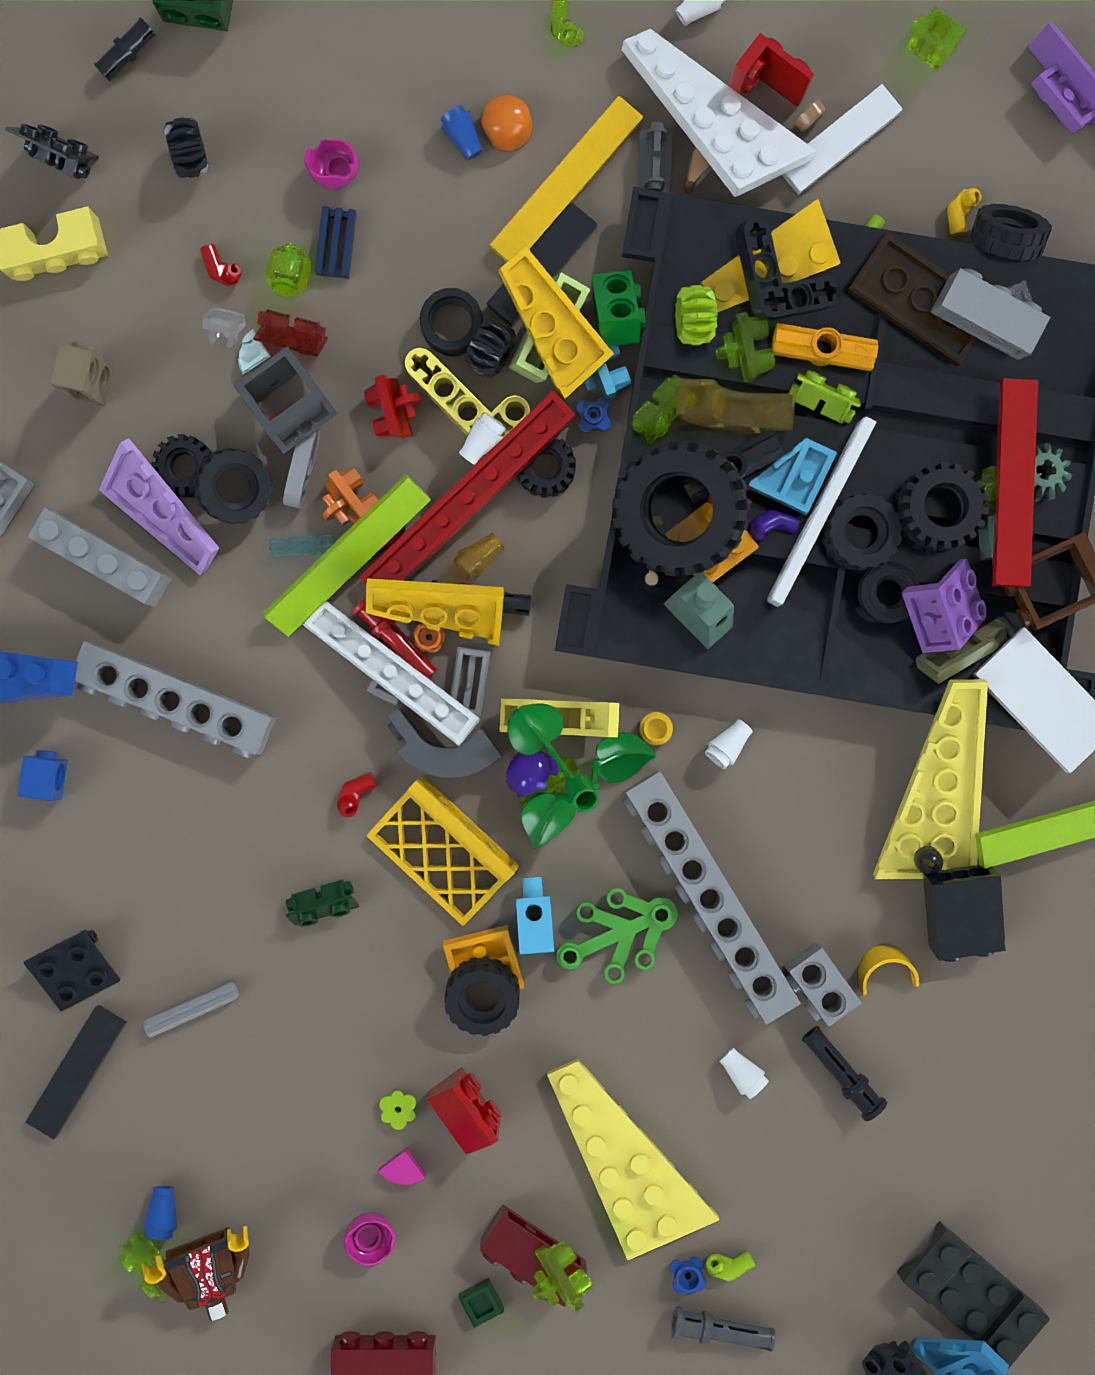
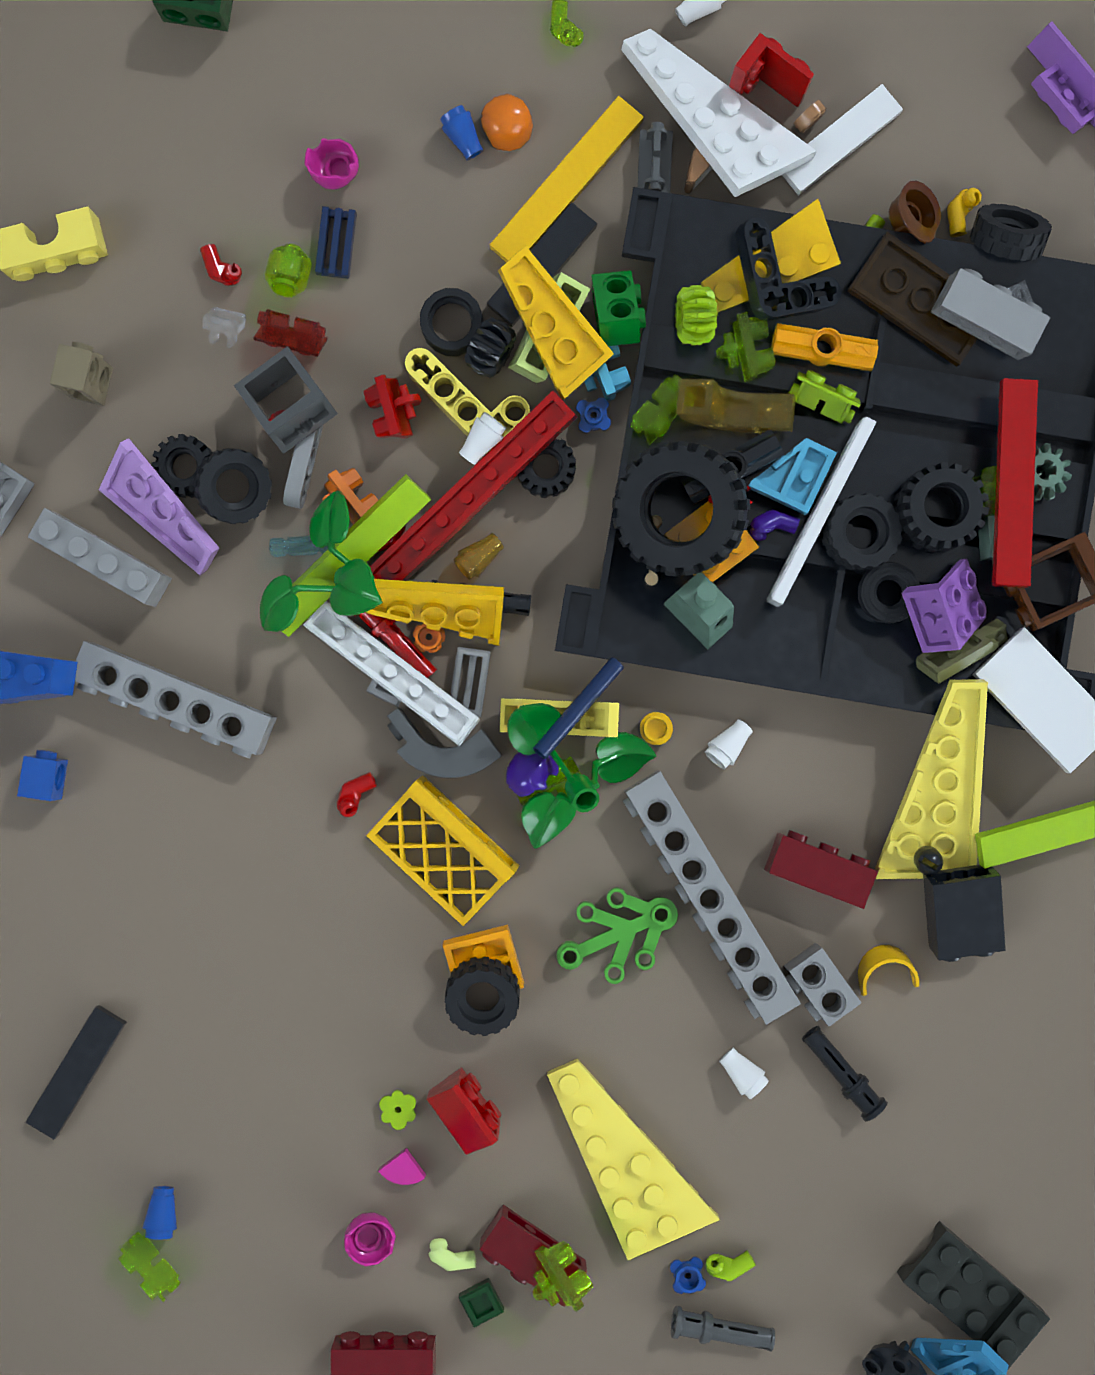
(45, 146): black hinge -> none
(72, 970): black hinge -> none
(124, 49): black pin -> none
(186, 147): black gear -> none
(191, 1009): light grey axle -> none
(203, 1271): torso -> none
(251, 354): light aqua tile -> none
(309, 908): dark green hinge -> none
(354, 582): none -> green plant
(449, 1260): none -> yellowish green arm
(534, 935): medium azure torso -> none
(578, 708): none -> dark blue piece
(821, 868): none -> dark red brick
(916, 212): none -> reddish brown piece
(930, 50): clear neon green brick -> none

